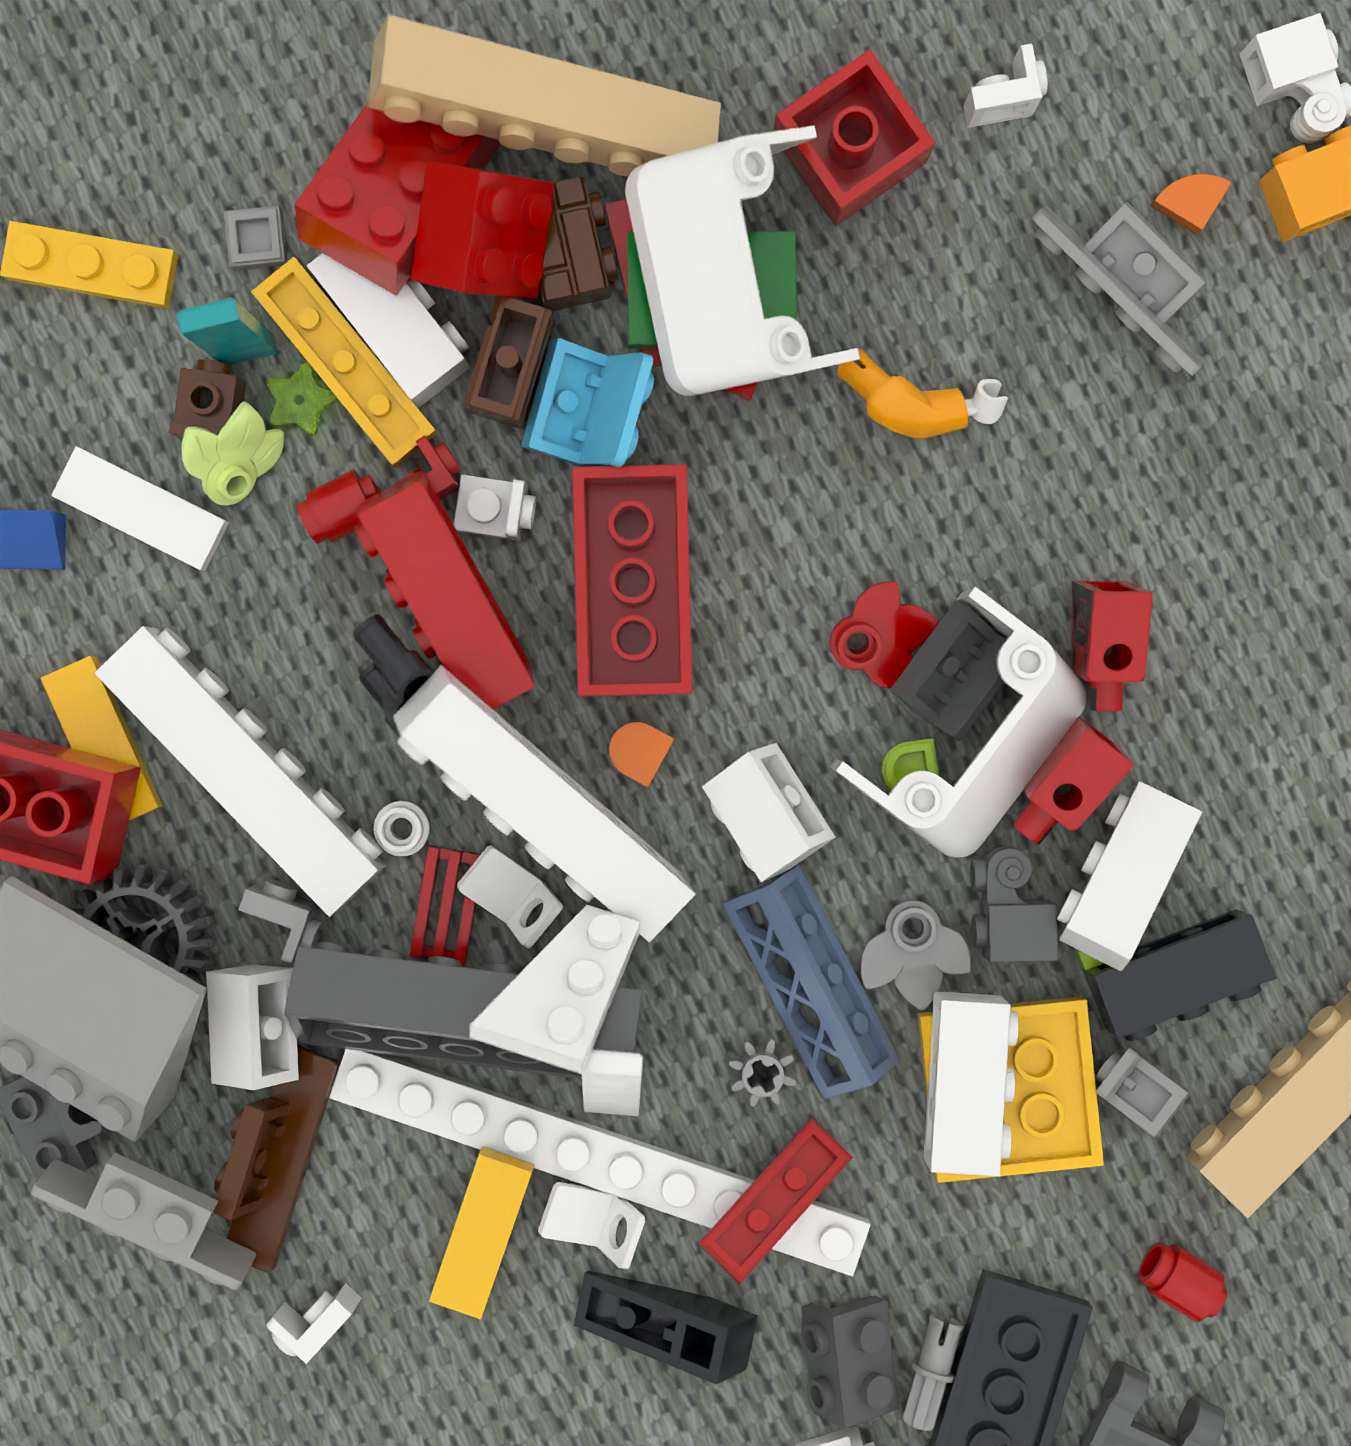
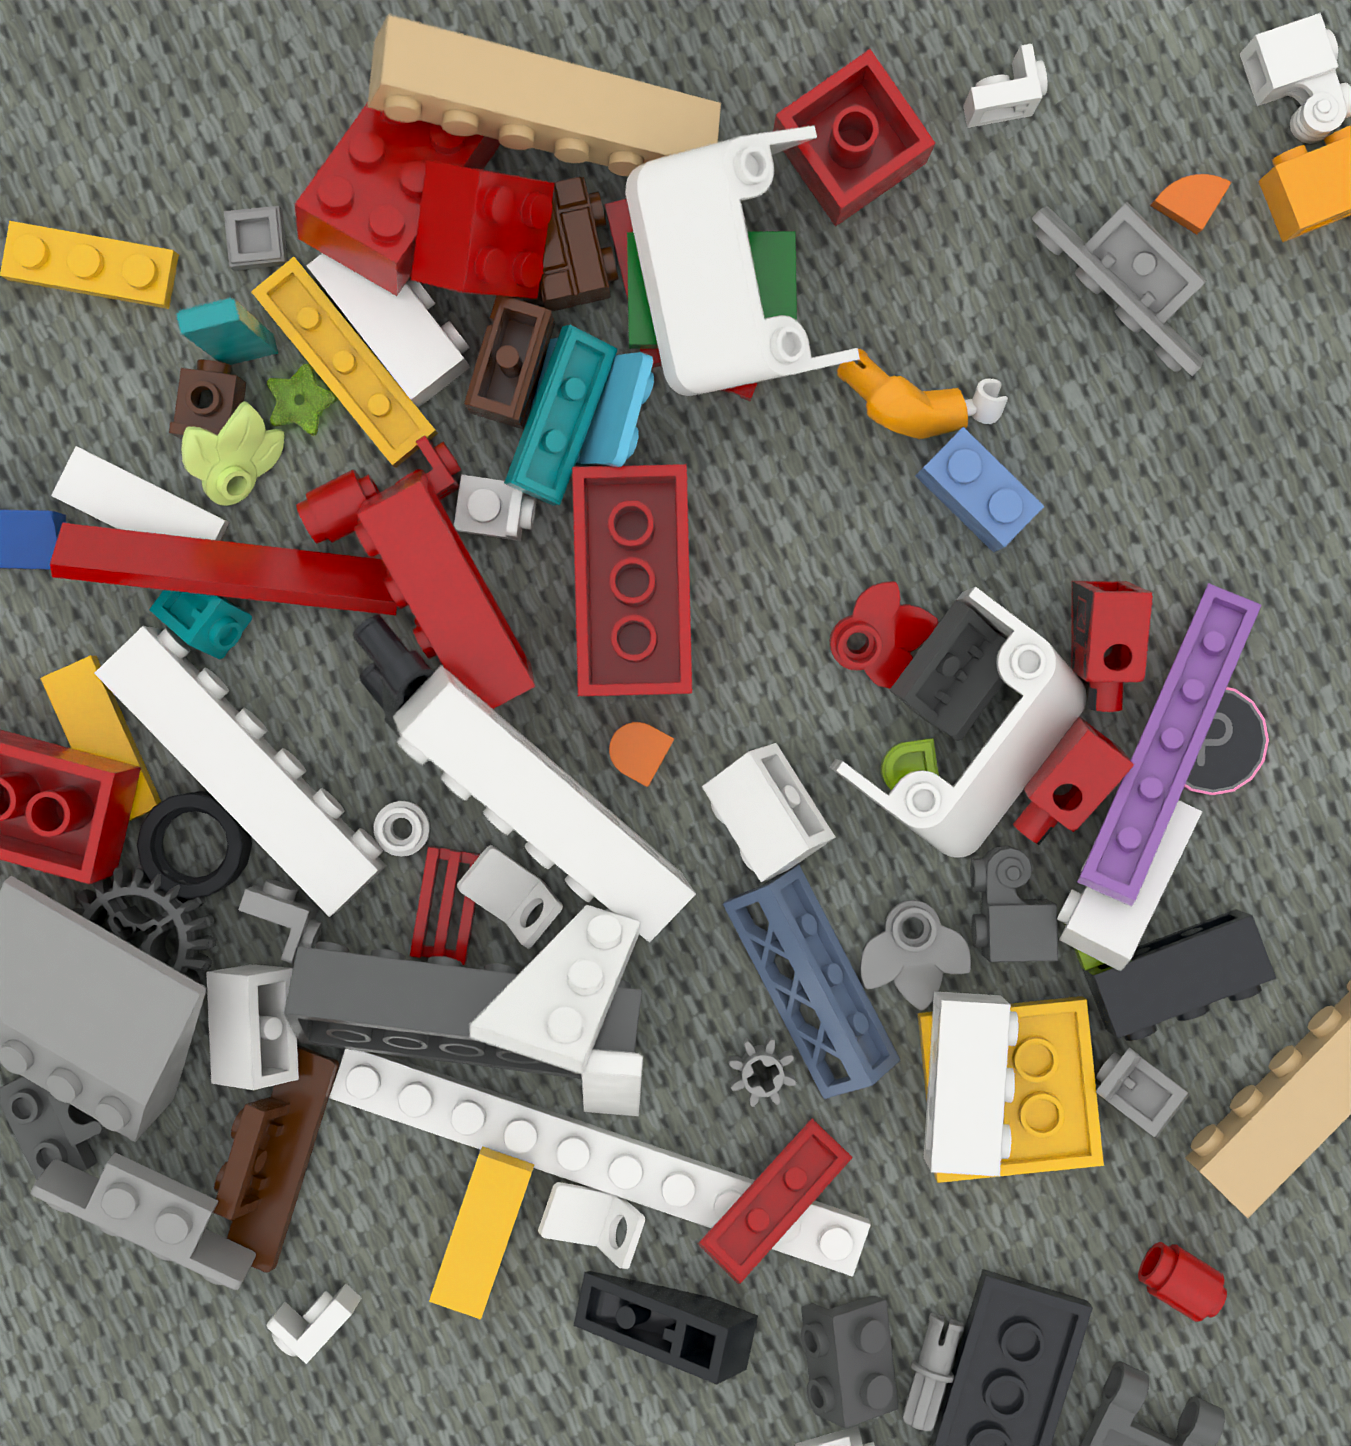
(152, 852): none -> black tyre
(202, 620): none -> teal bracket
(221, 568): none -> red tile
(561, 415): none -> teal tile
(979, 490): none -> medium blue brick
(1169, 745): none -> medium lavender plate
(1232, 747): none -> black tile

